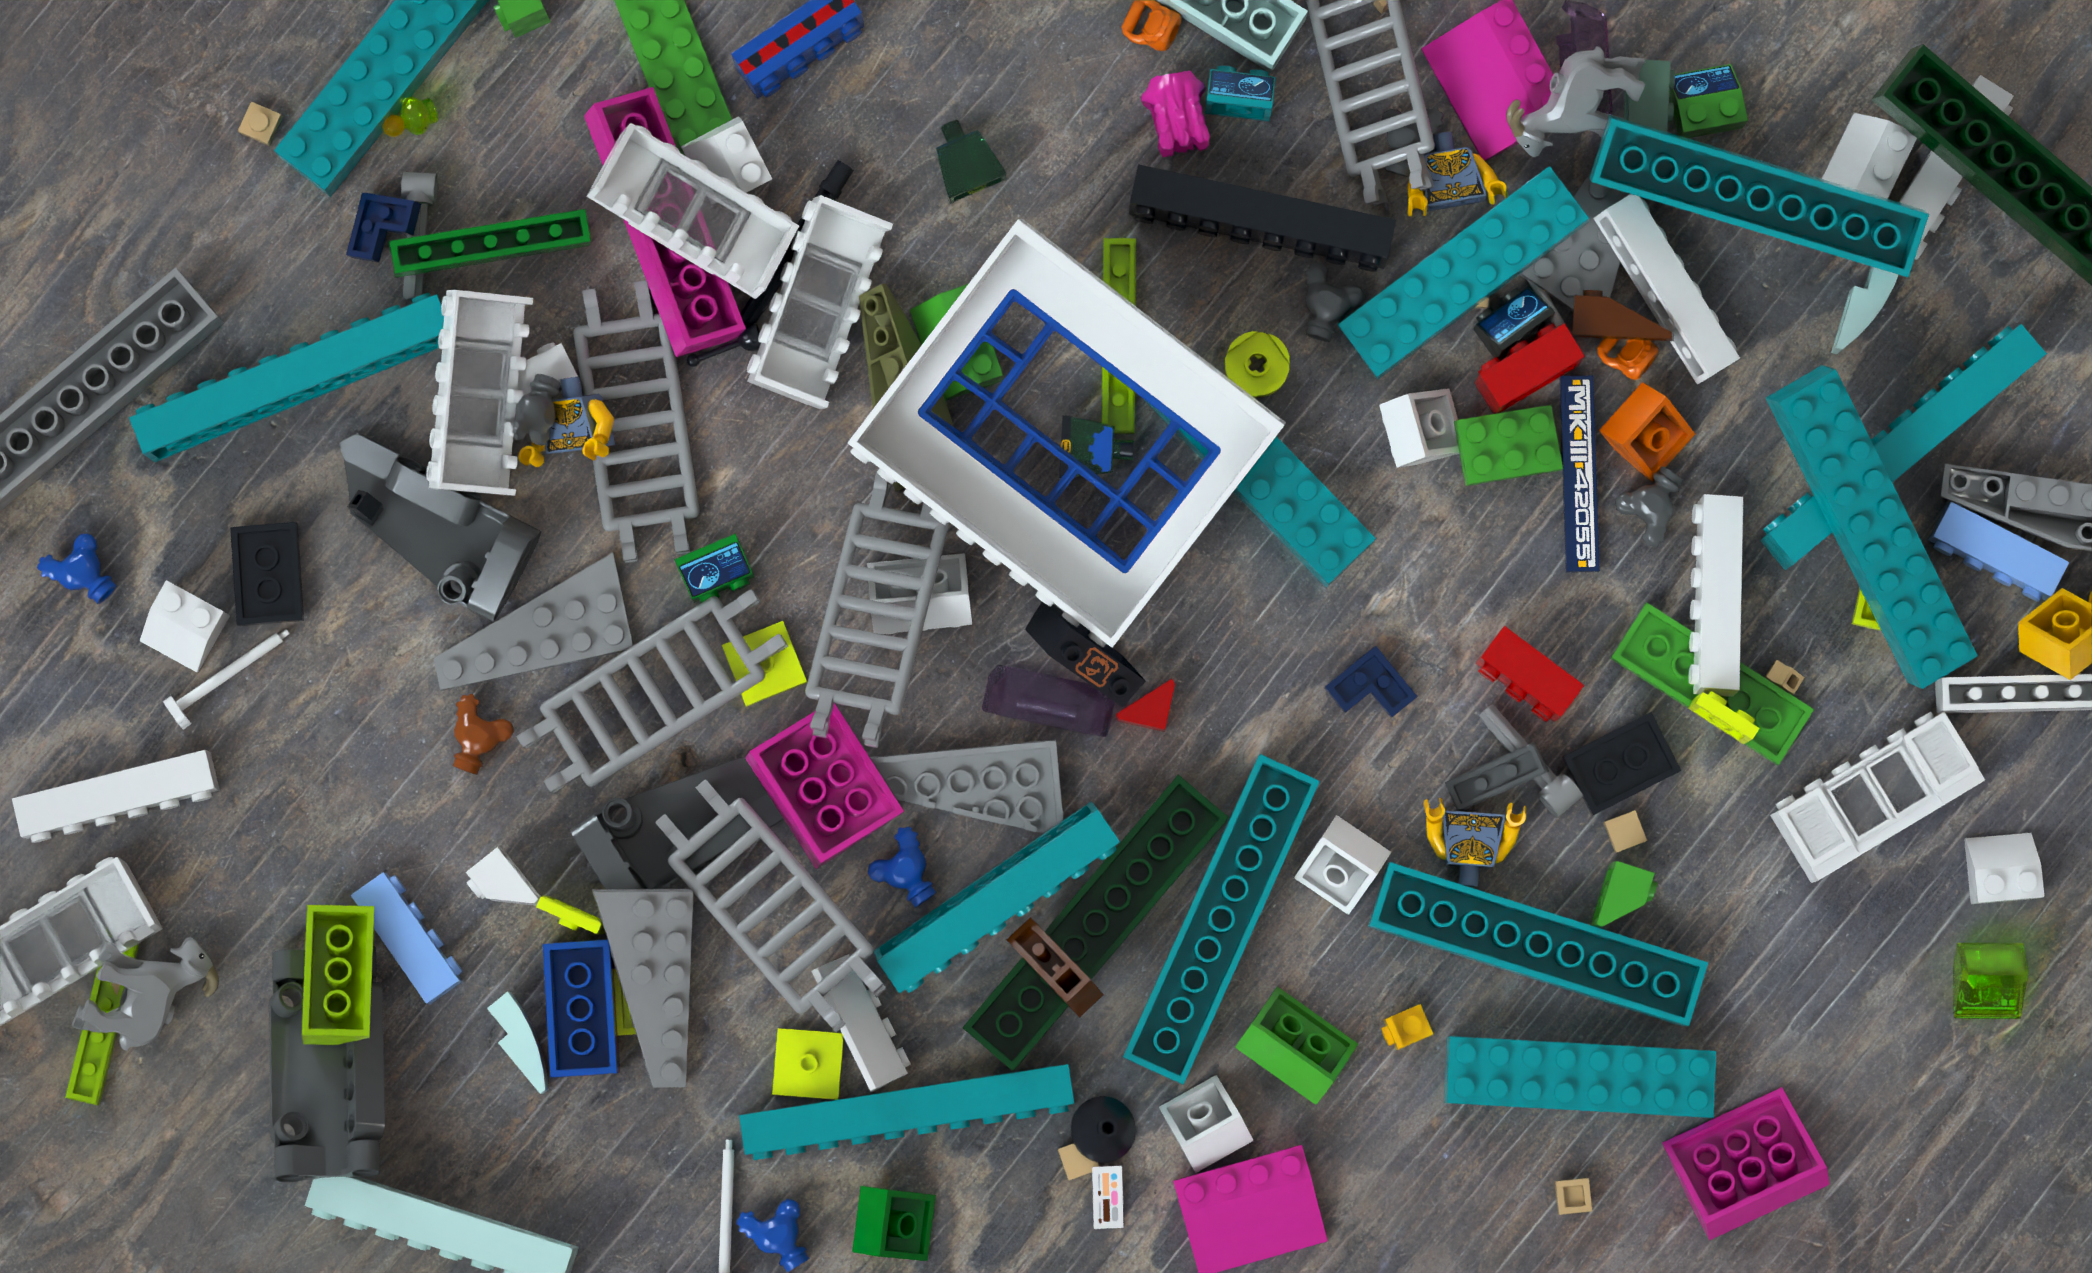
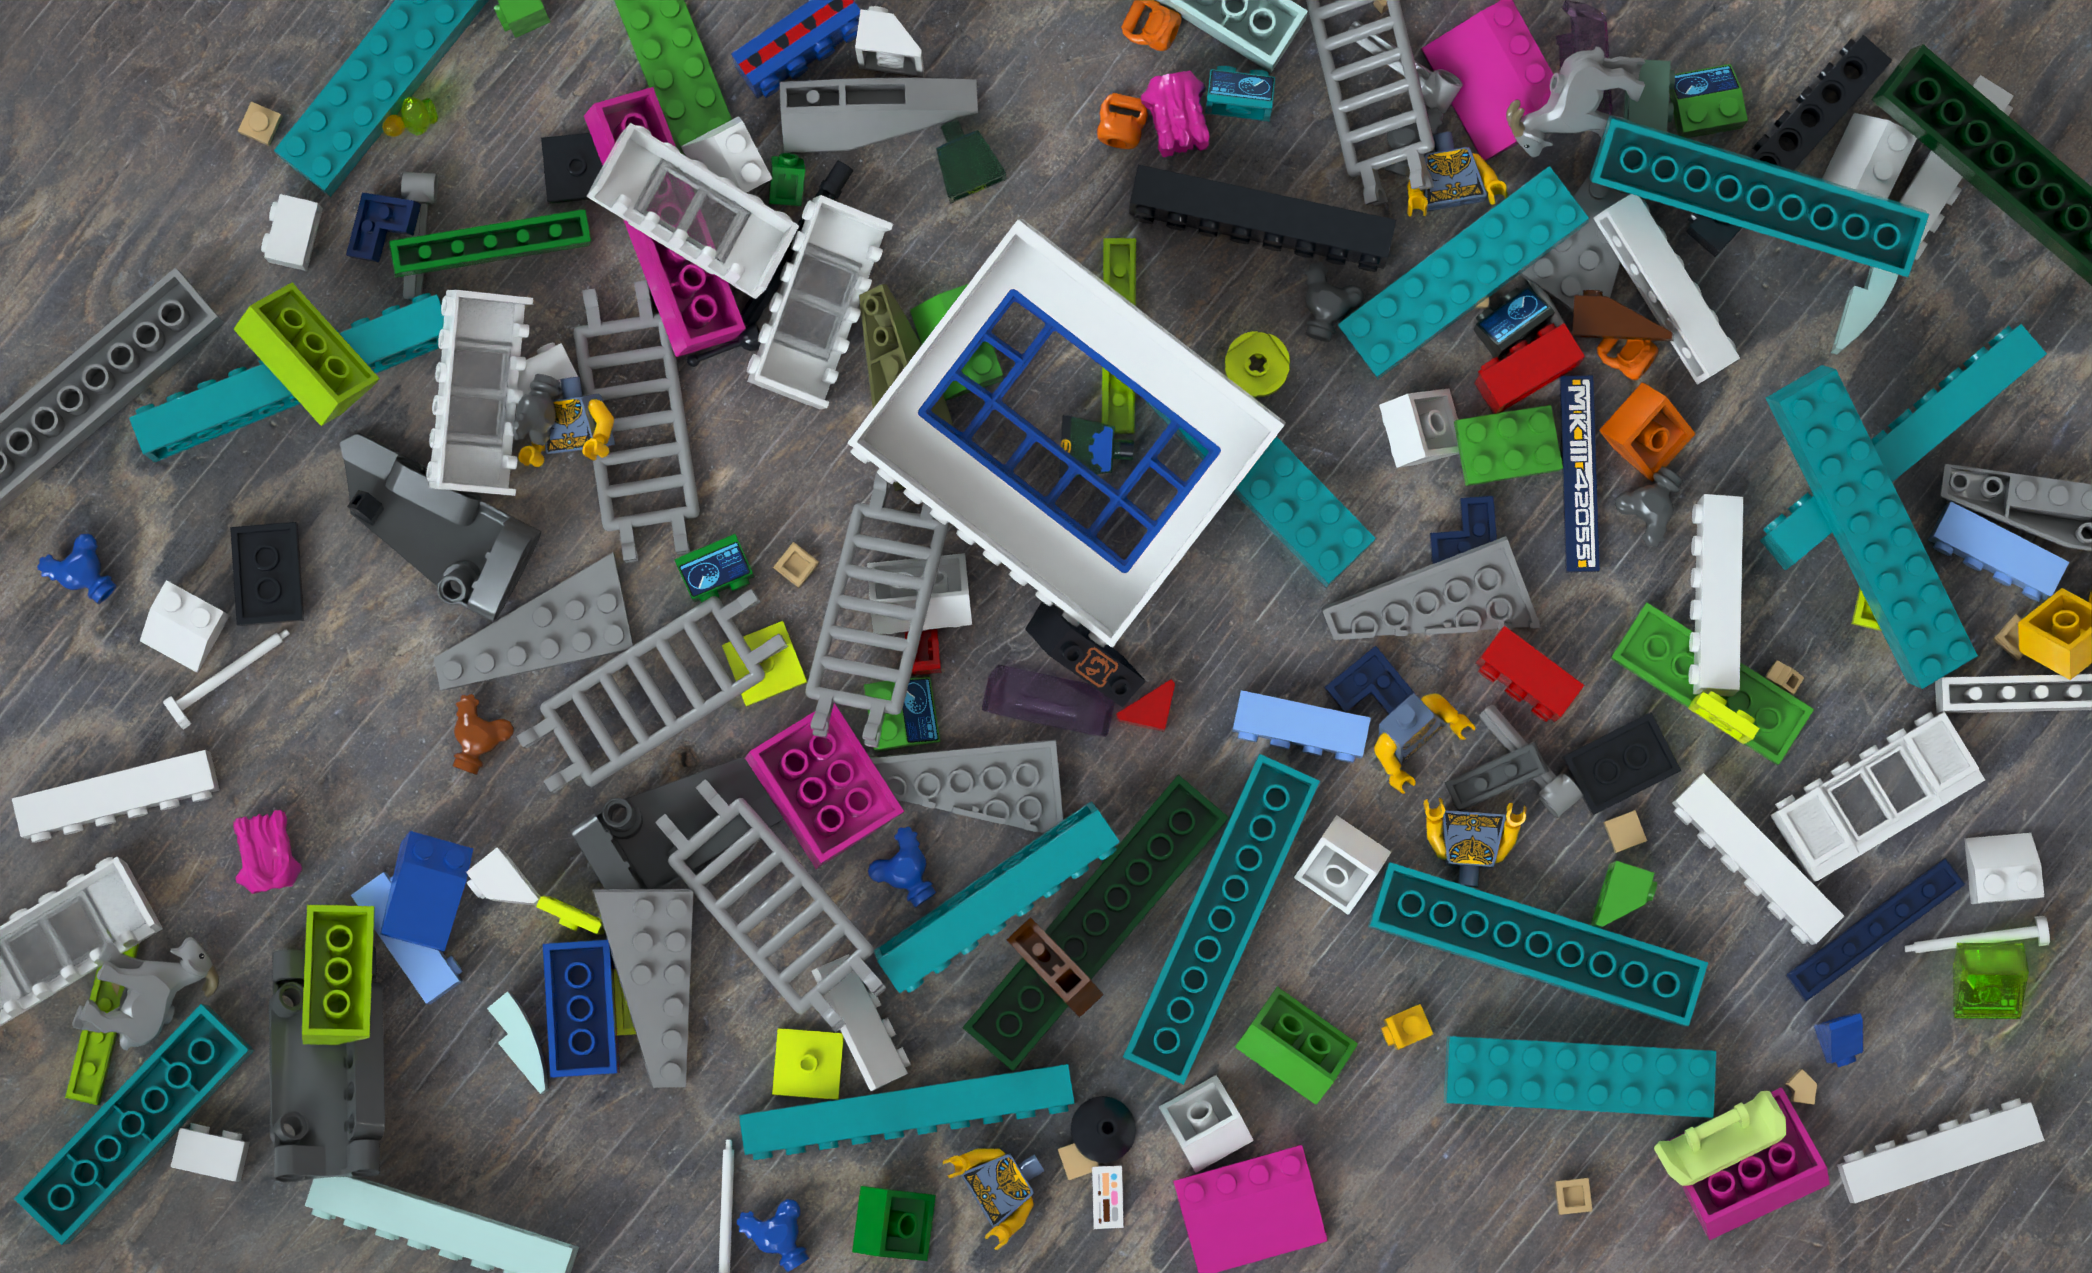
(134, 1124): none -> teal brick
(210, 1153): none -> white brick
(265, 853): none -> dark pink piece
(292, 232): none -> white brick
(305, 353): none -> lime slope
(426, 890): none -> blue slope
(569, 167): none -> black plate
(787, 180): none -> green bracket
(796, 565): none -> tan tile
(865, 111): none -> light grey wedge
(886, 44): none -> white slope
(917, 720): none -> slope
(928, 654): none -> red slope
(999, 1187): none -> torso
(1120, 129): none -> orange piece
(1300, 725): none -> light blue brick
(1410, 729): none -> torso
(1437, 87): none -> light grey axle
(1451, 596): none -> light grey wing
(1477, 529): none -> dark blue plate
(1723, 1140): none -> yellowish green piece
(1757, 859): none -> white brick
(1802, 1088): none -> tan piece
(1841, 1038): none -> blue slope
(1870, 64): none -> black brick
(1875, 929): none -> dark blue tile
(1940, 1151): none -> white brick
(2009, 638): none -> tan tile
(2041, 931): none -> white piece

